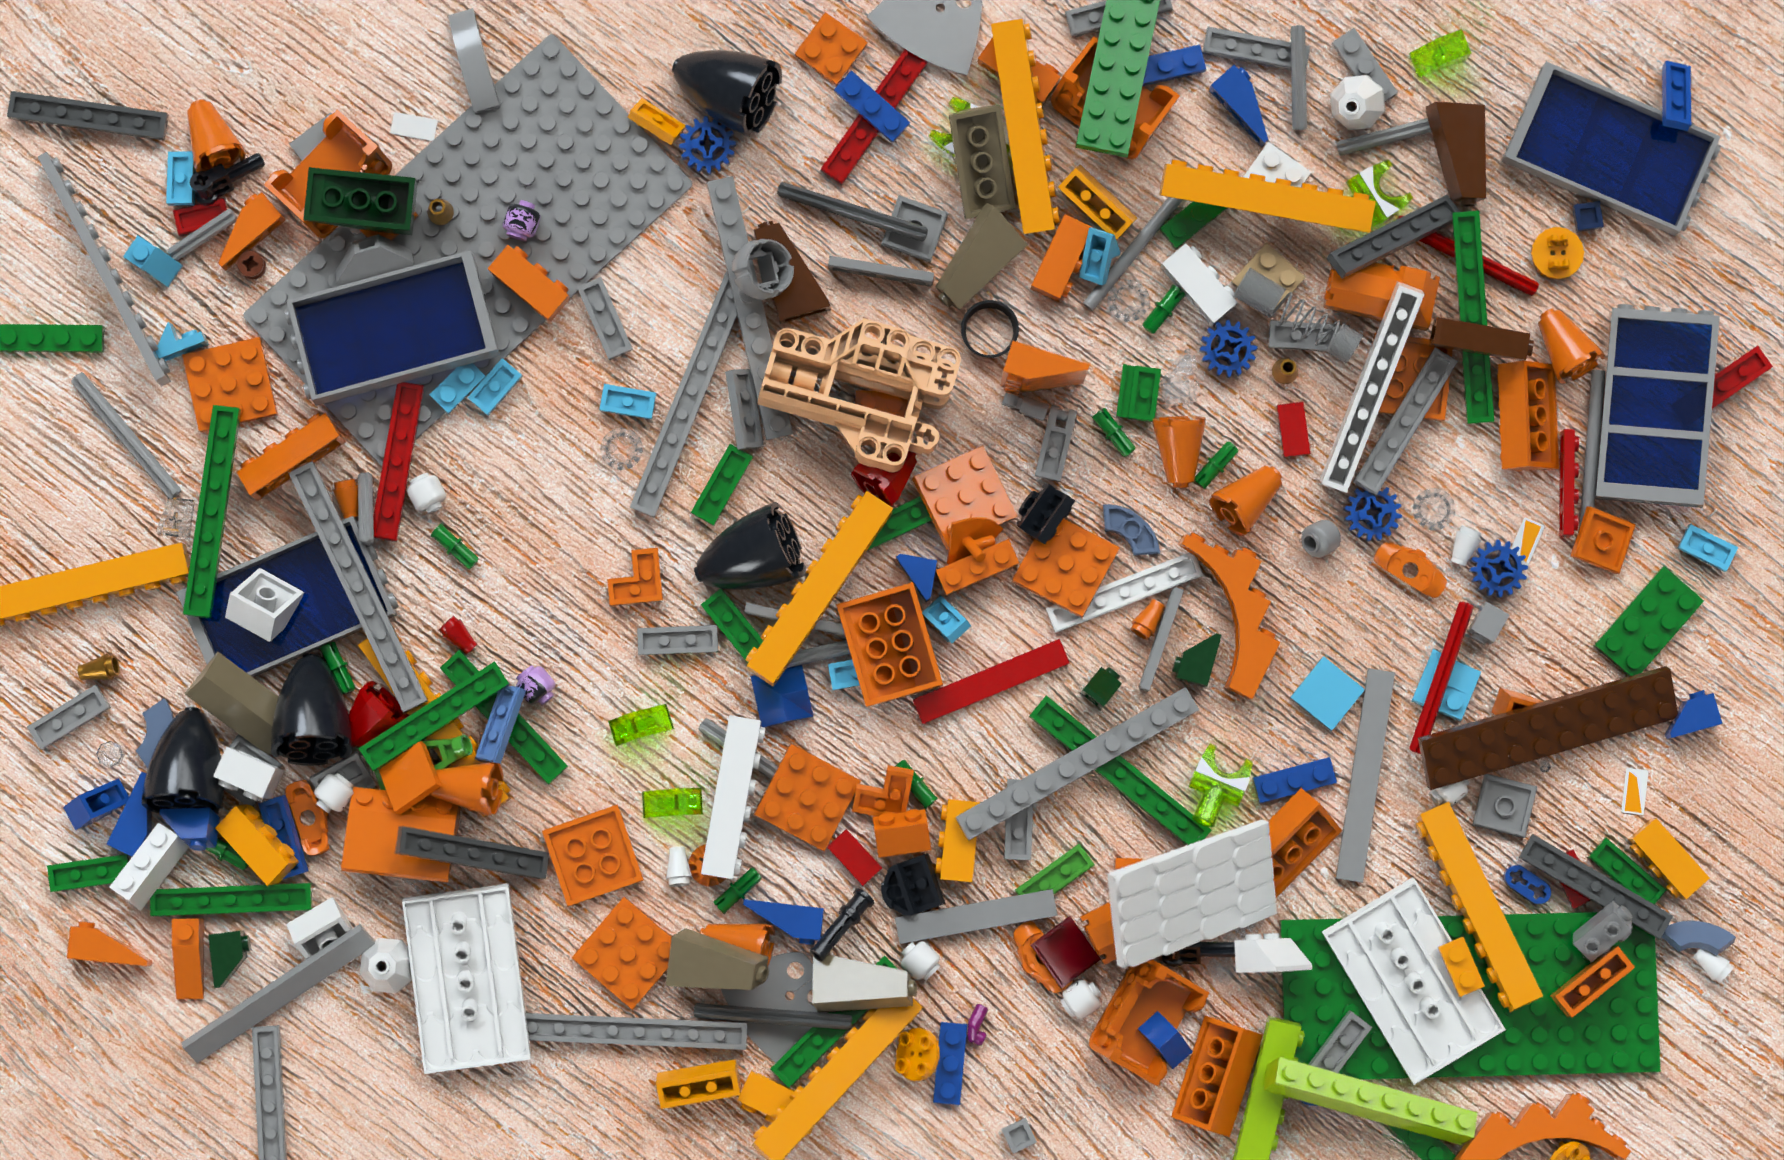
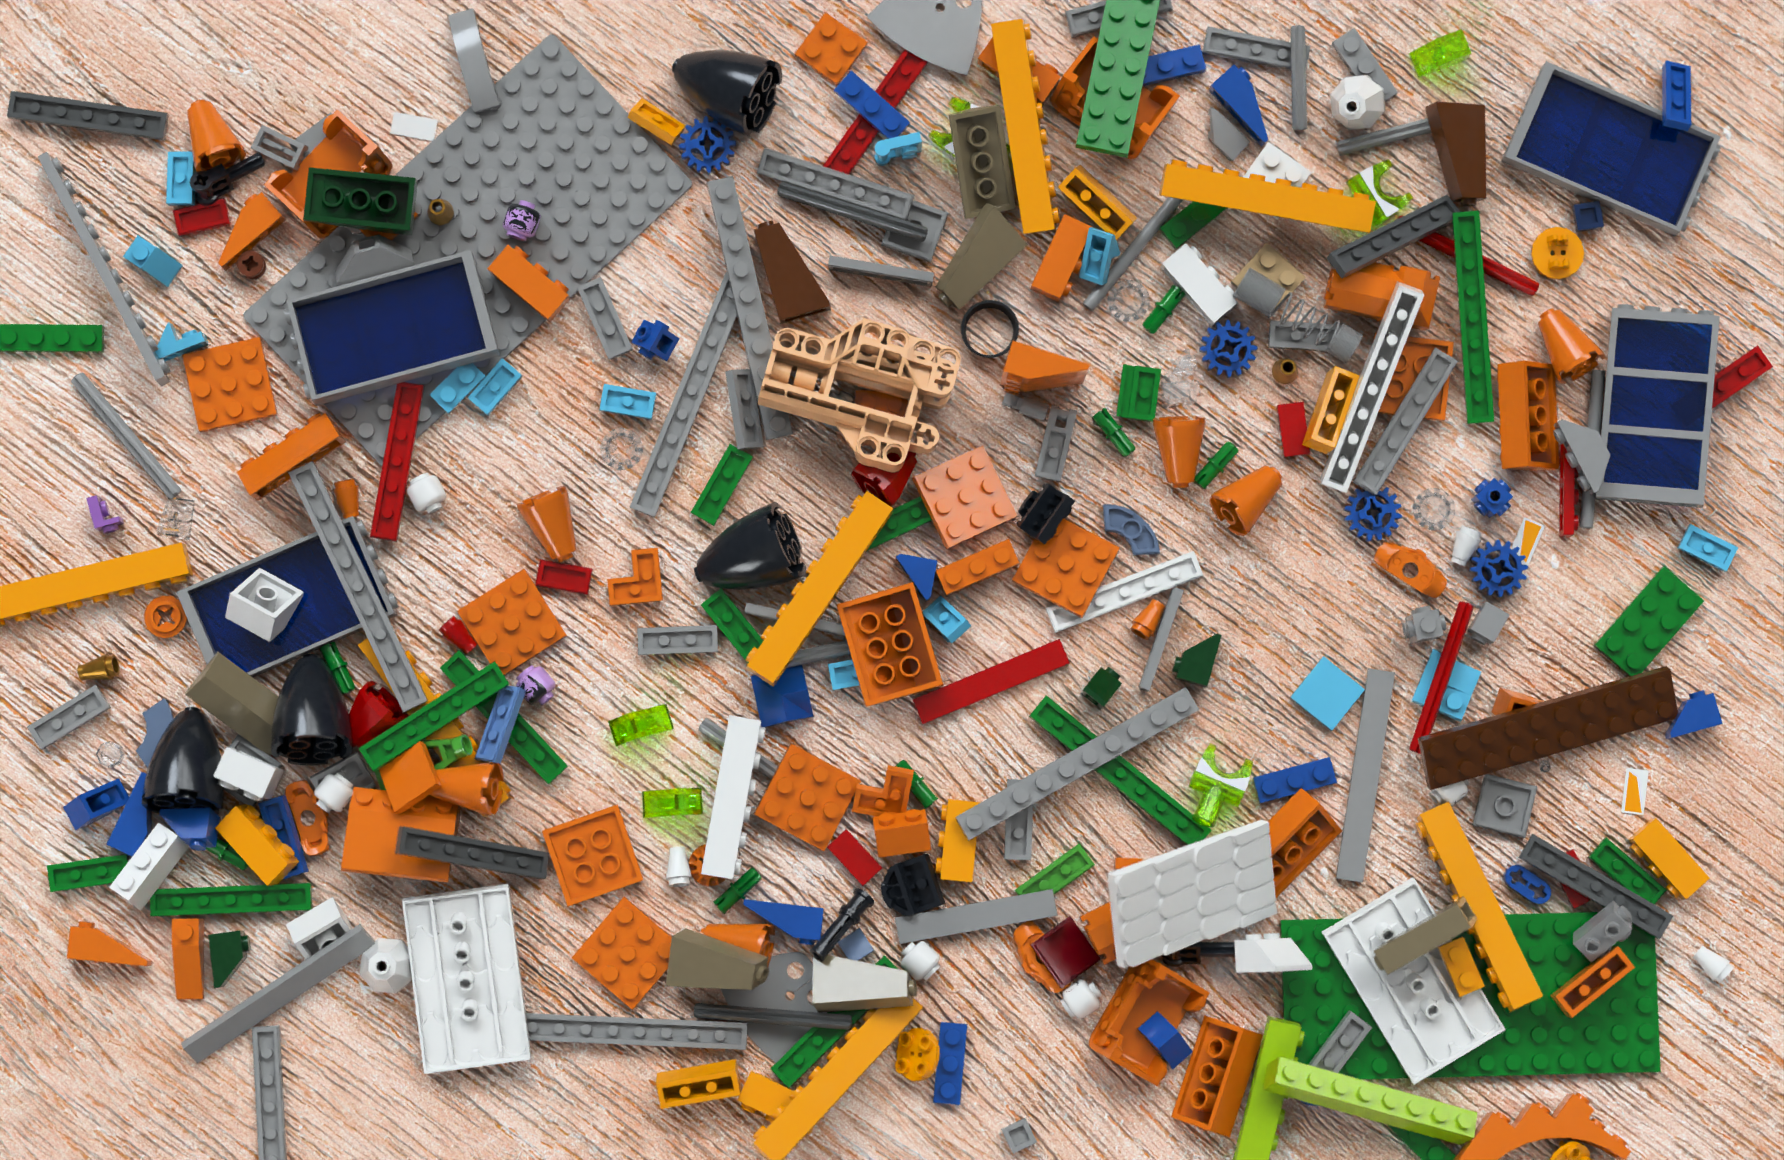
(99, 511): none -> medium lavender bracket
(153, 618): none -> orange gear
(202, 234): light grey axle -> none
(212, 511): green plate -> none
(297, 156): none -> light grey tile
(365, 508): light grey axle -> none
(454, 546): green axle -> none
(512, 622): none -> orange plate
(551, 522): none -> orange cone
(564, 577): none -> red tile
(655, 340): none -> blue brick
(773, 267): light grey piece -> none
(835, 184): none -> light grey tile
(855, 945): none -> sand blue slope
(904, 146): none -> medium azure plate
(971, 537): orange shield -> none
(974, 1024): magenta arm -> none
(1226, 135): none -> light grey slope
(1234, 574): orange arch -> none
(1321, 538): light grey head -> none
(1330, 410): none -> light orange brick
(1424, 625): none -> light grey brick
(1425, 936): none -> dark tan slope
(1480, 339): reddish brown slope -> none
(1485, 504): none -> blue brick
(1585, 452): none -> light grey slope
(1603, 540): orange tile -> none
(1698, 935): sand blue tile -> none

